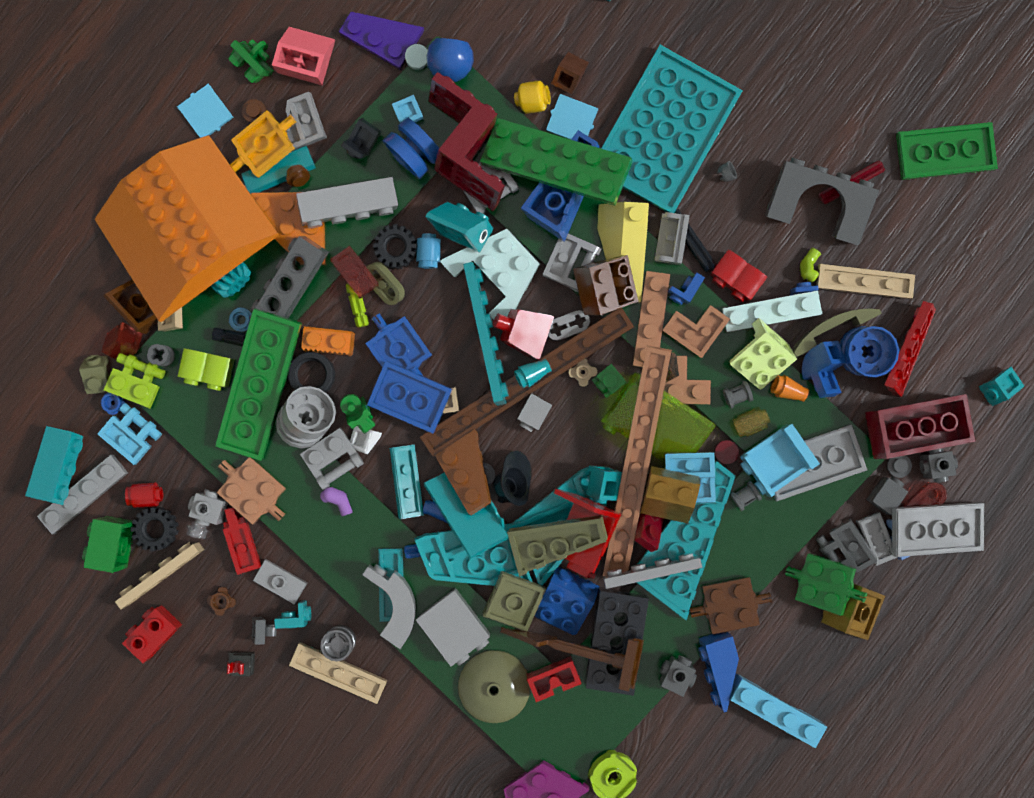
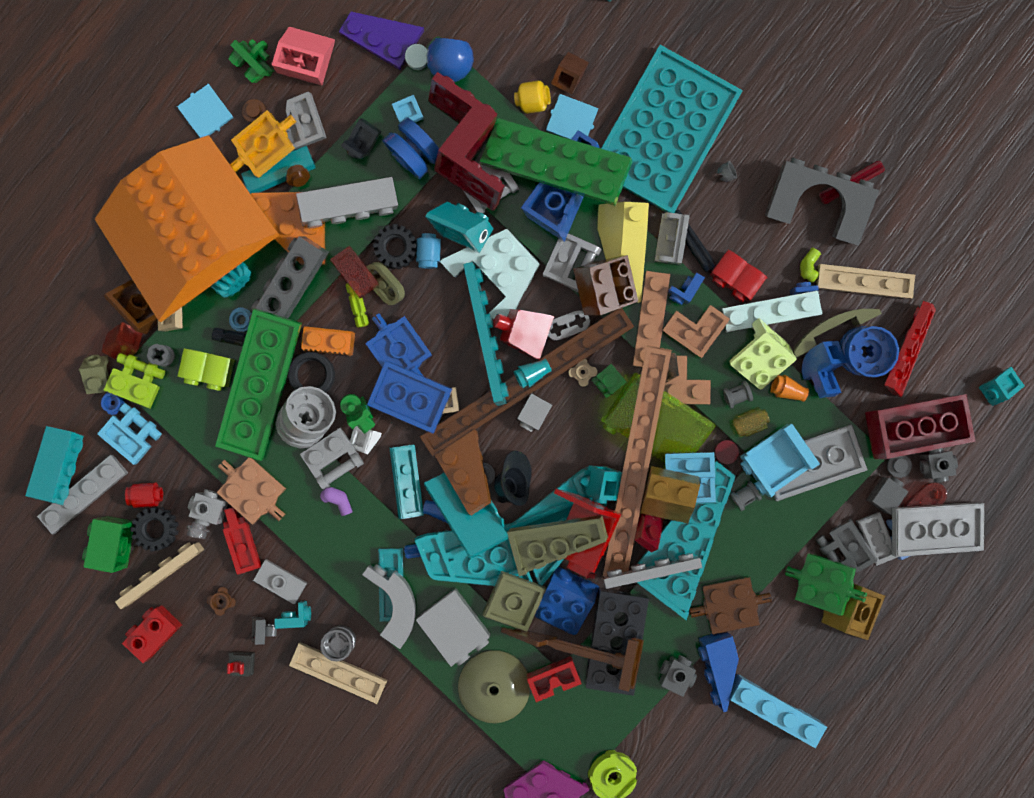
(946, 151): green tile -> none

